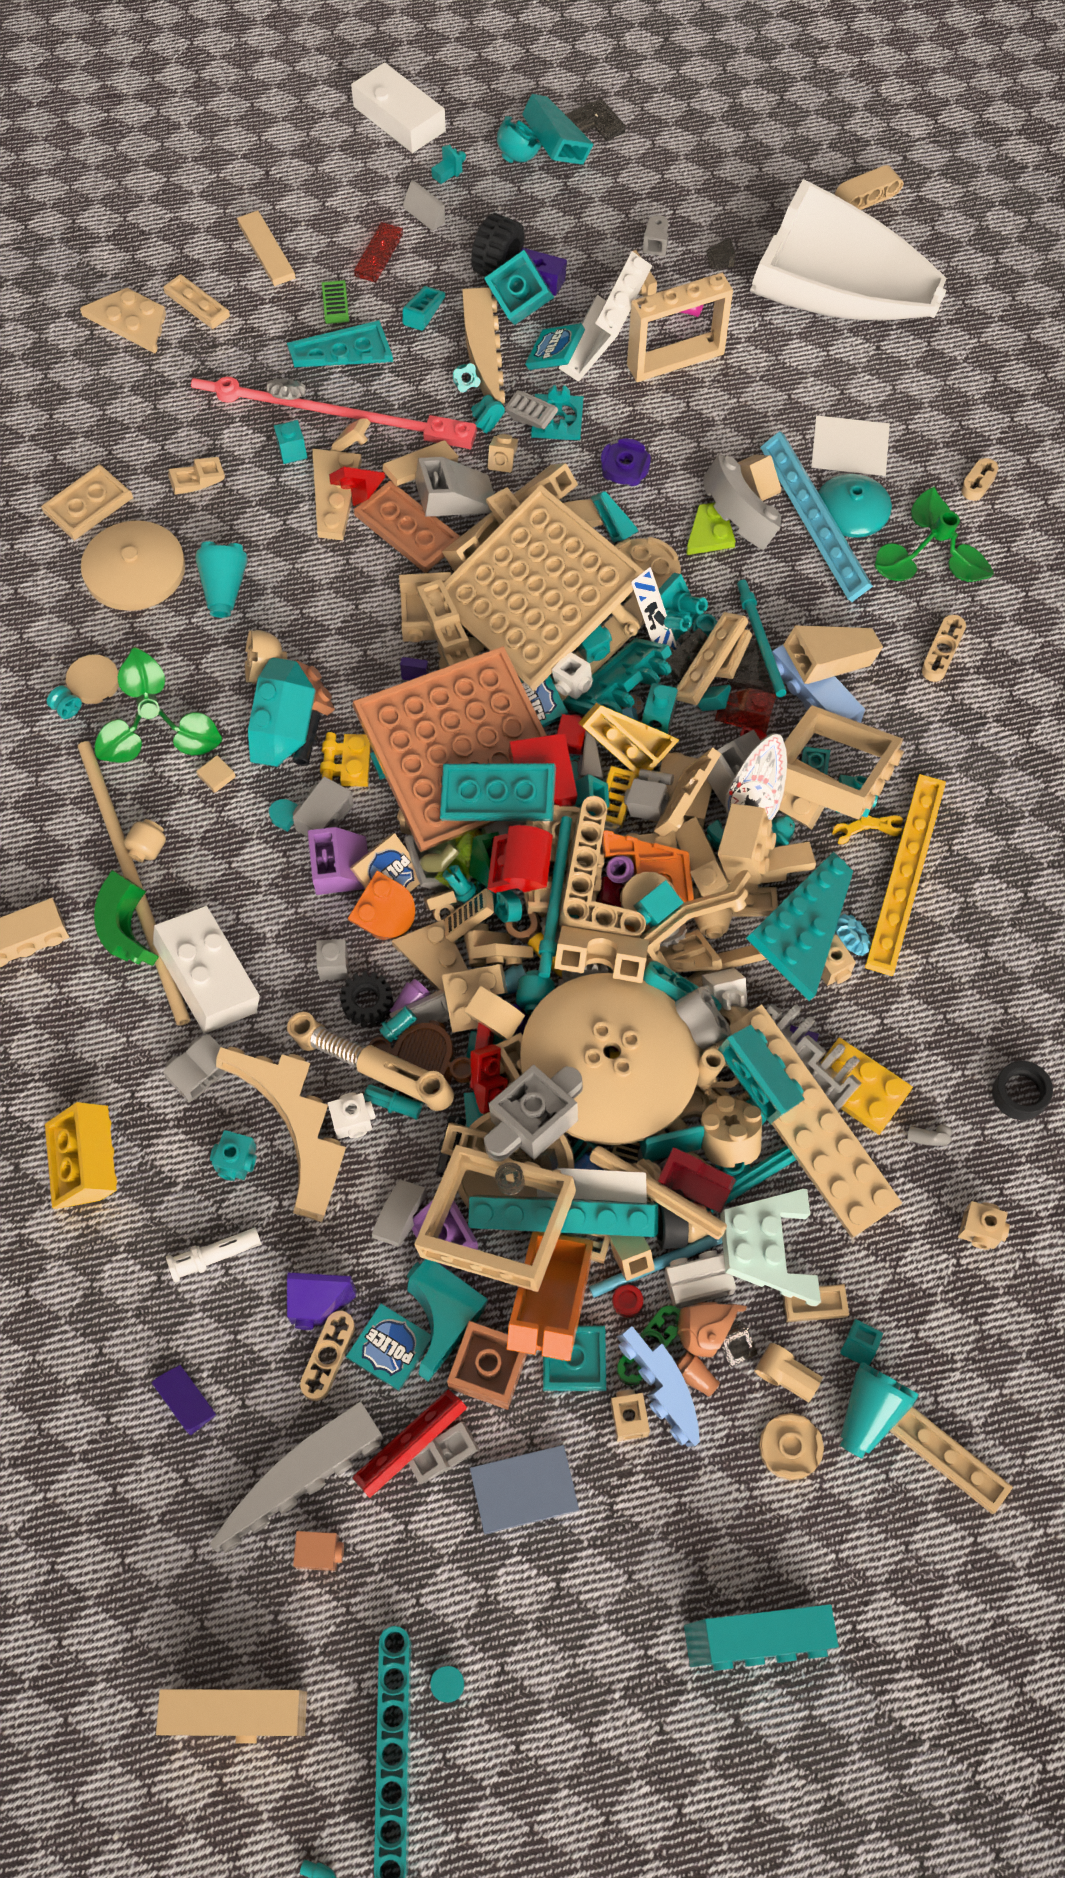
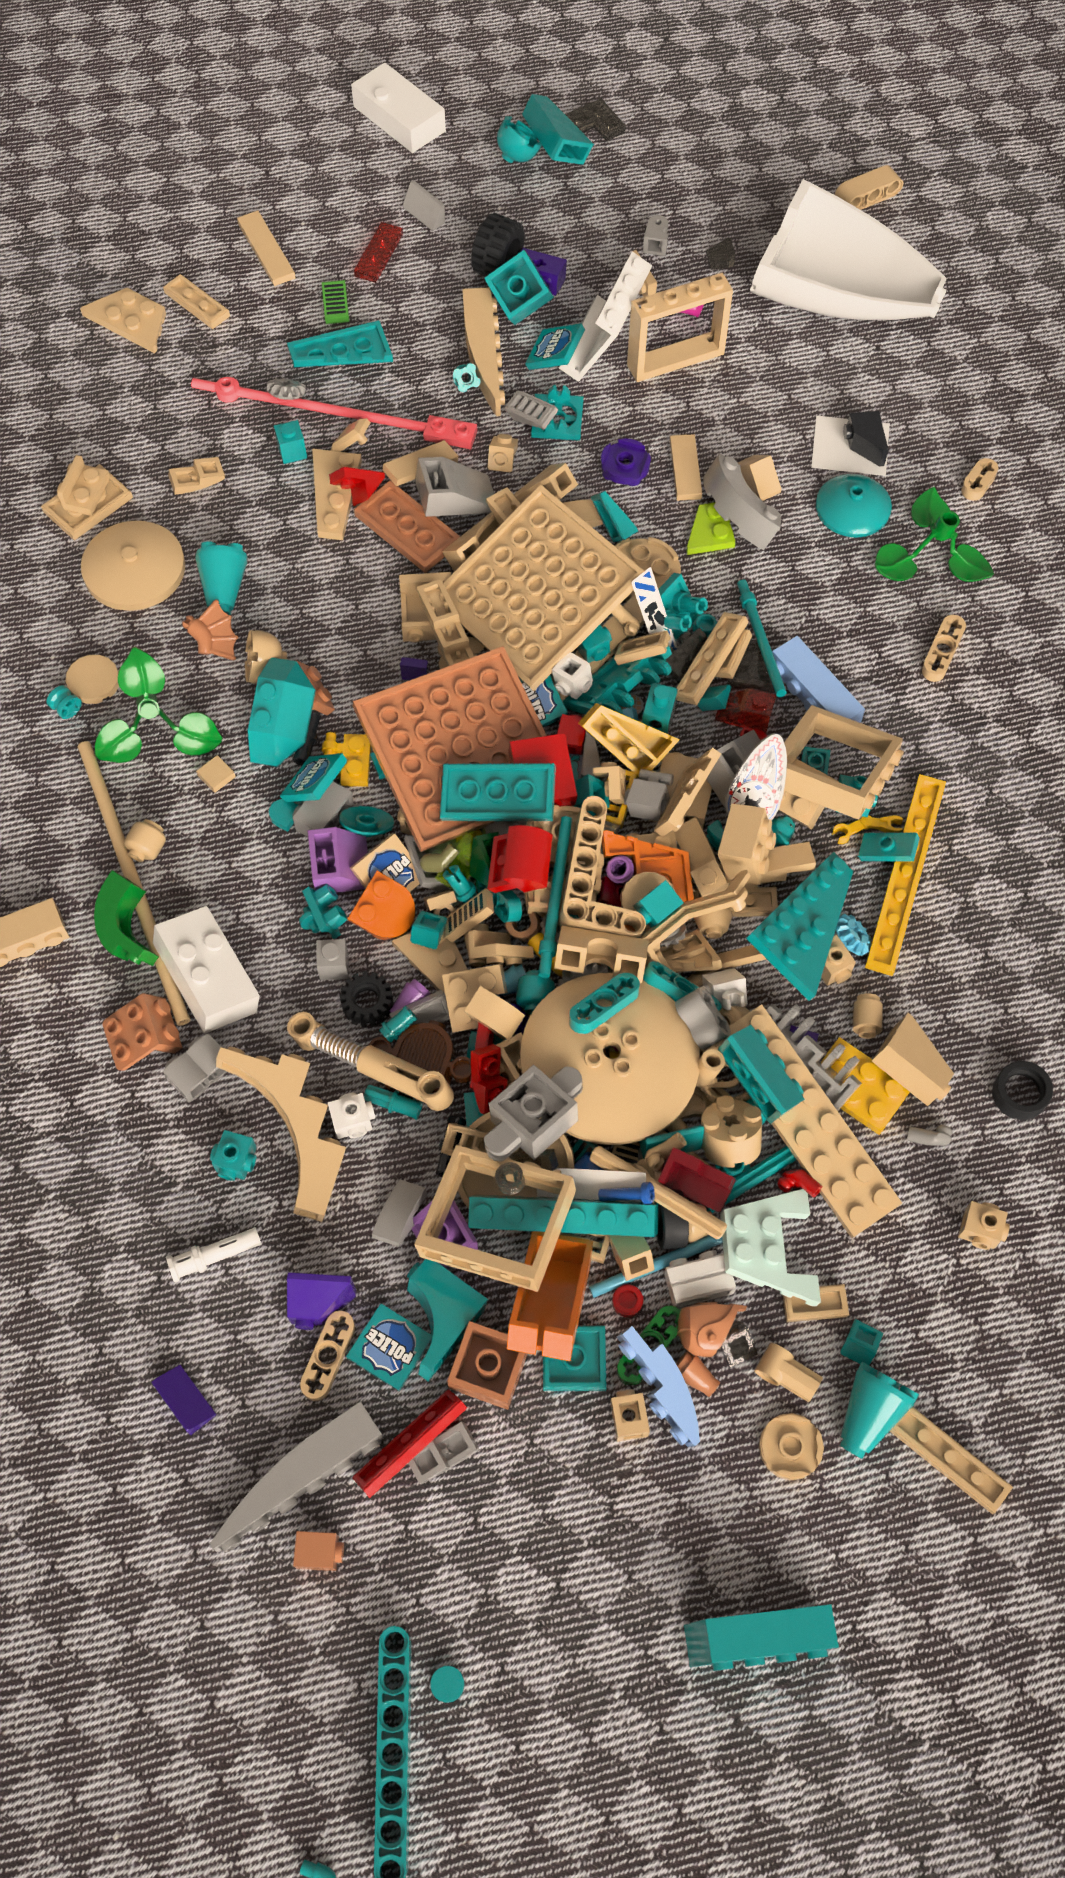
(80, 1155): yellow slope -> none
(82, 487): none -> tan bracket
(140, 1029): none -> nougat bracket
(212, 632): none -> nougat arm
(232, 1713): tan brick -> none
(314, 778): none -> teal tile
(318, 915): none -> teal hips
(366, 820): none -> teal dish
(420, 310): teal slope -> none
(428, 929): none -> teal slope
(450, 165): teal piece -> none
(487, 413): teal piece -> none
(524, 1489): sand blue tile -> none
(601, 1014): none -> teal beam
(616, 785): none -> tan bracket
(642, 647): none -> tan tile
(644, 1193): none -> blue piece
(657, 1155): none -> tan arm
(685, 467): none -> tan tile
(799, 1178): none -> red arm
(817, 518): medium azure plate -> none
(830, 651): tan slope -> none
(867, 436): none -> black slope
(867, 1015): none -> tan brick
(888, 847): none -> teal plate
(914, 1061): none -> tan slope

